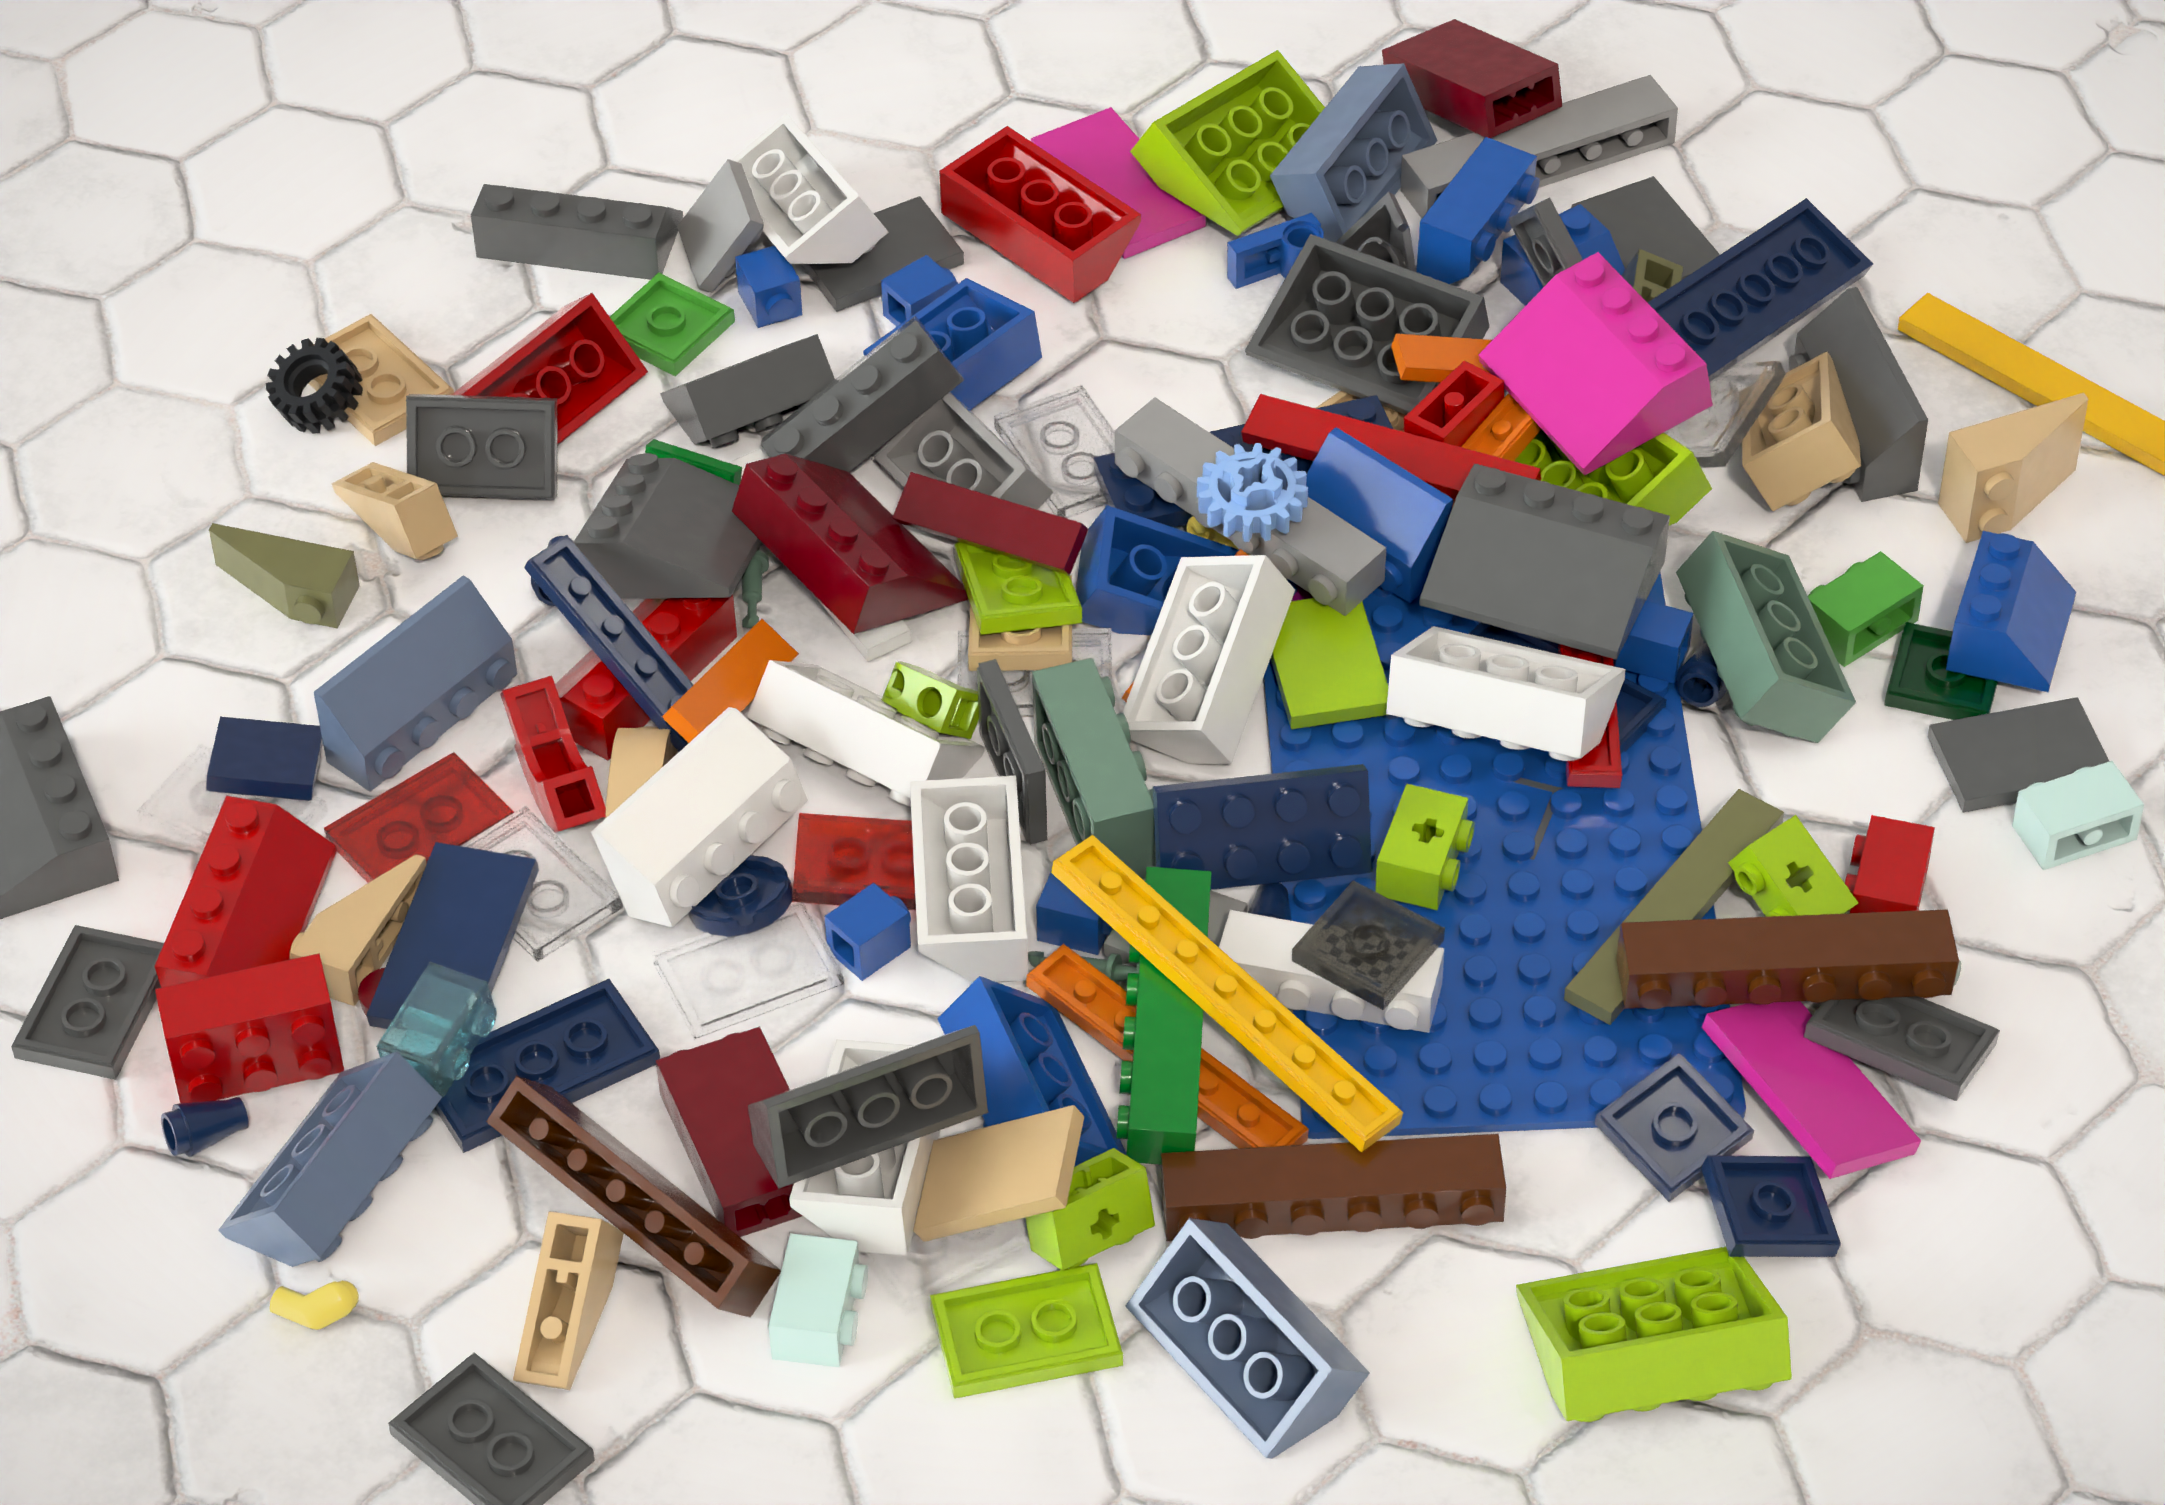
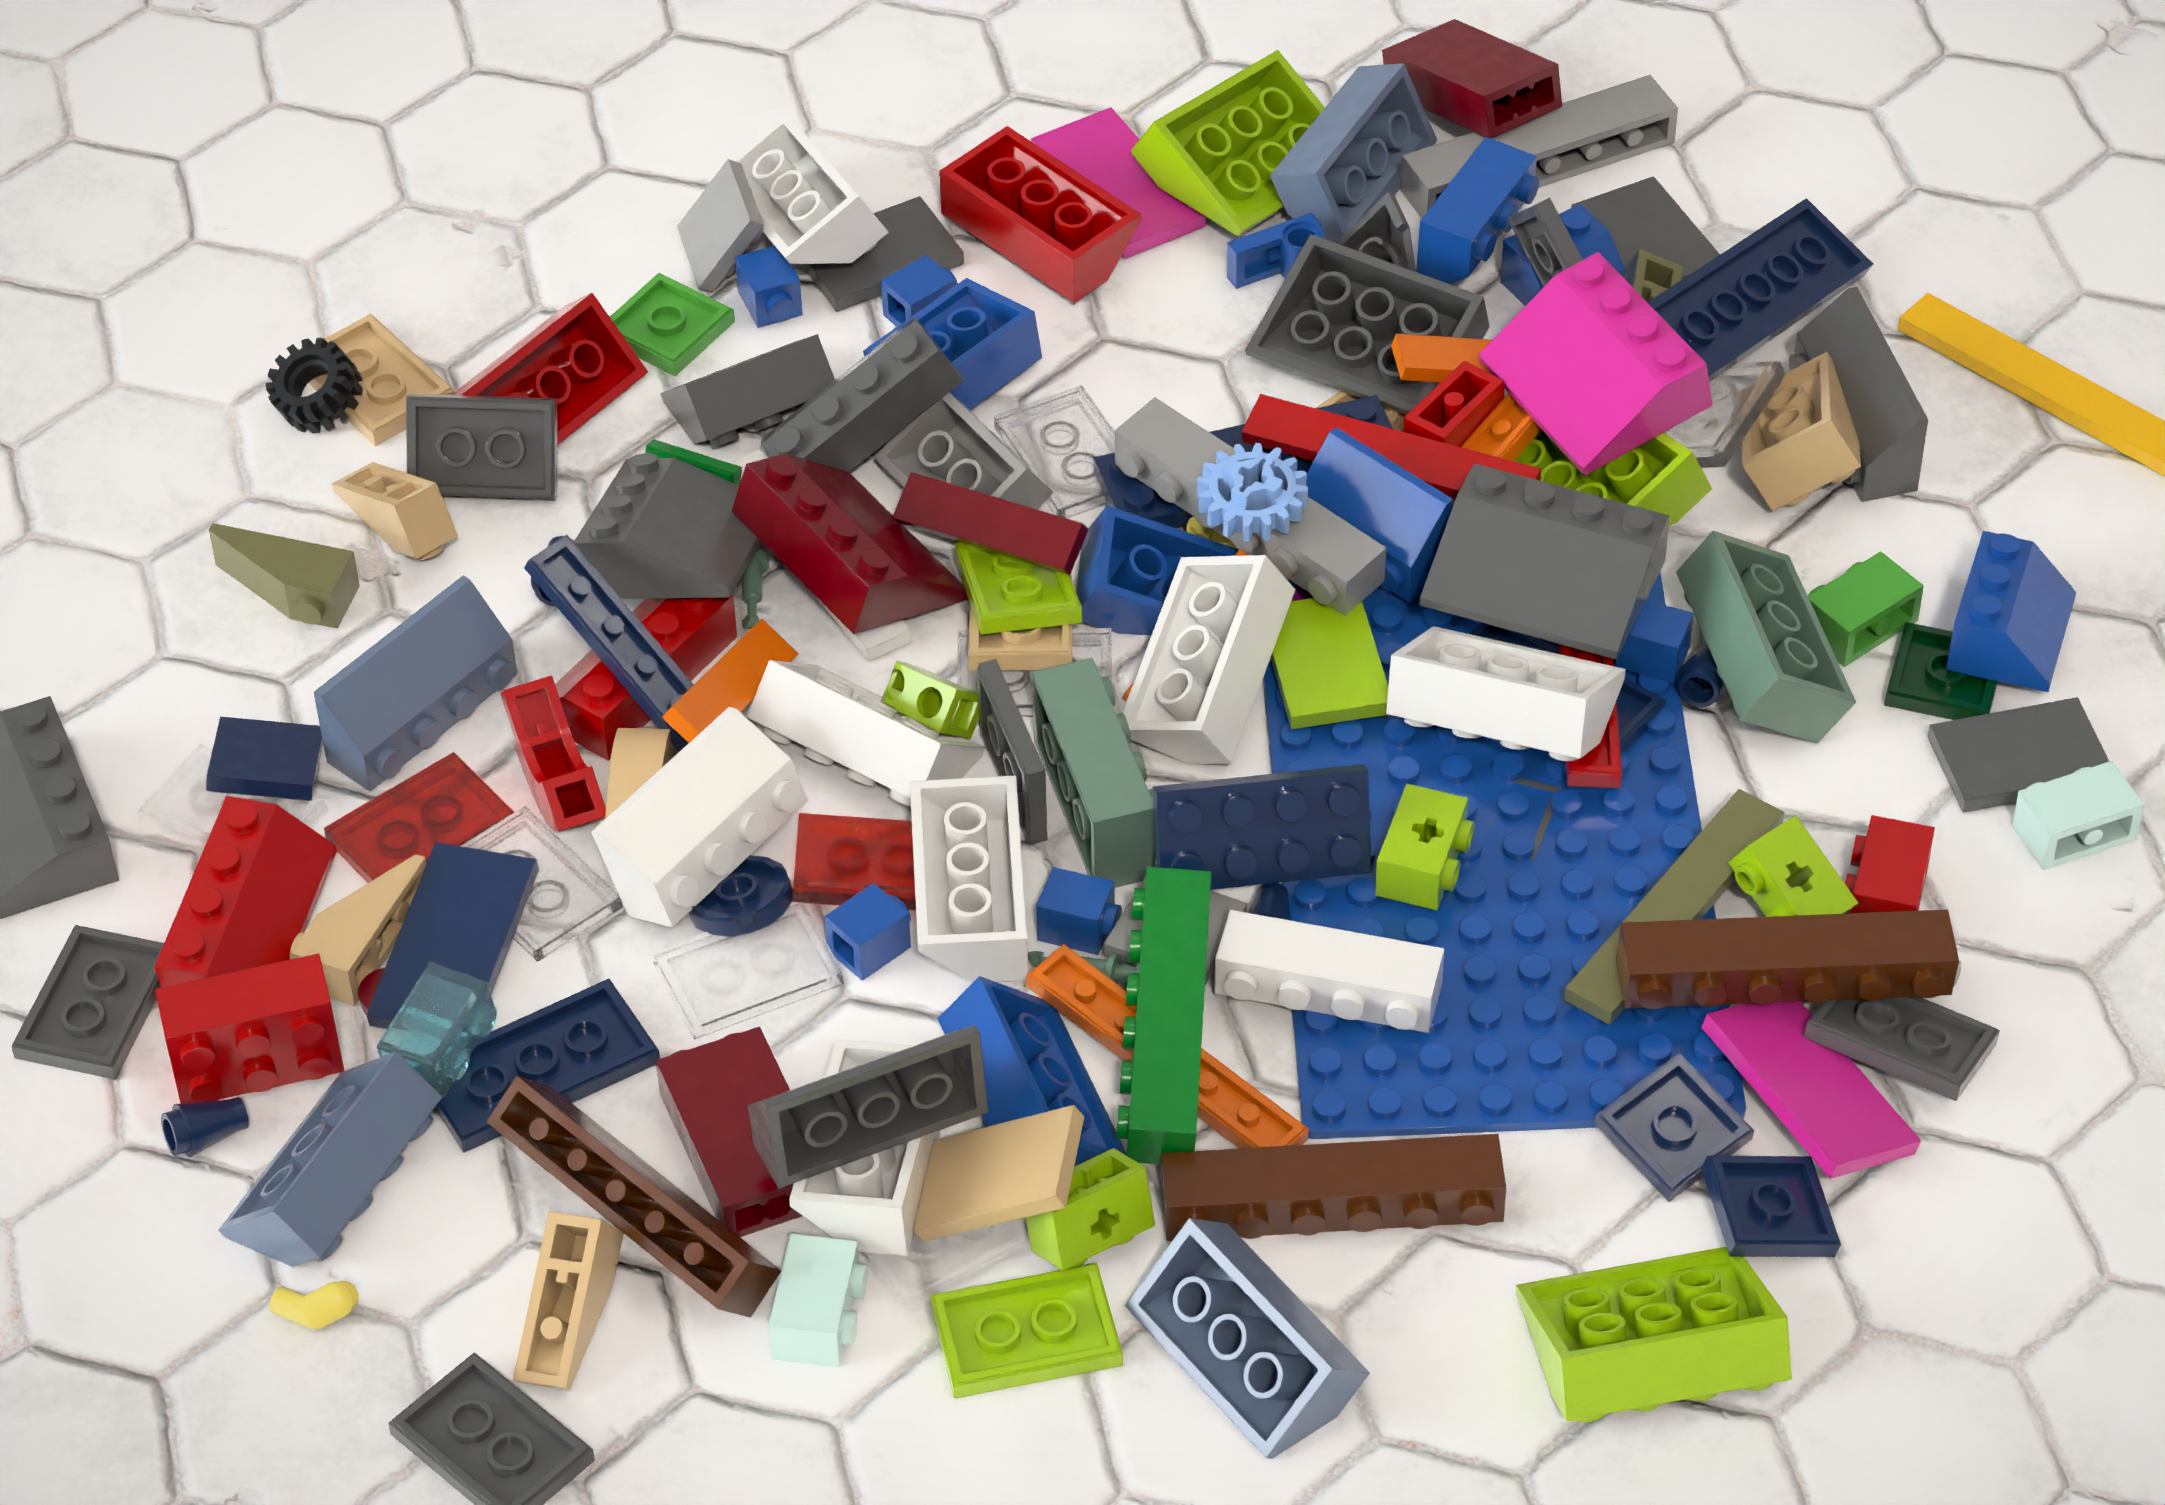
(573, 231): dark grey slope -> none
(1227, 993): yellow tile -> none
(1368, 945): clear smoke tile -> none
(2009, 465): tan slope -> none

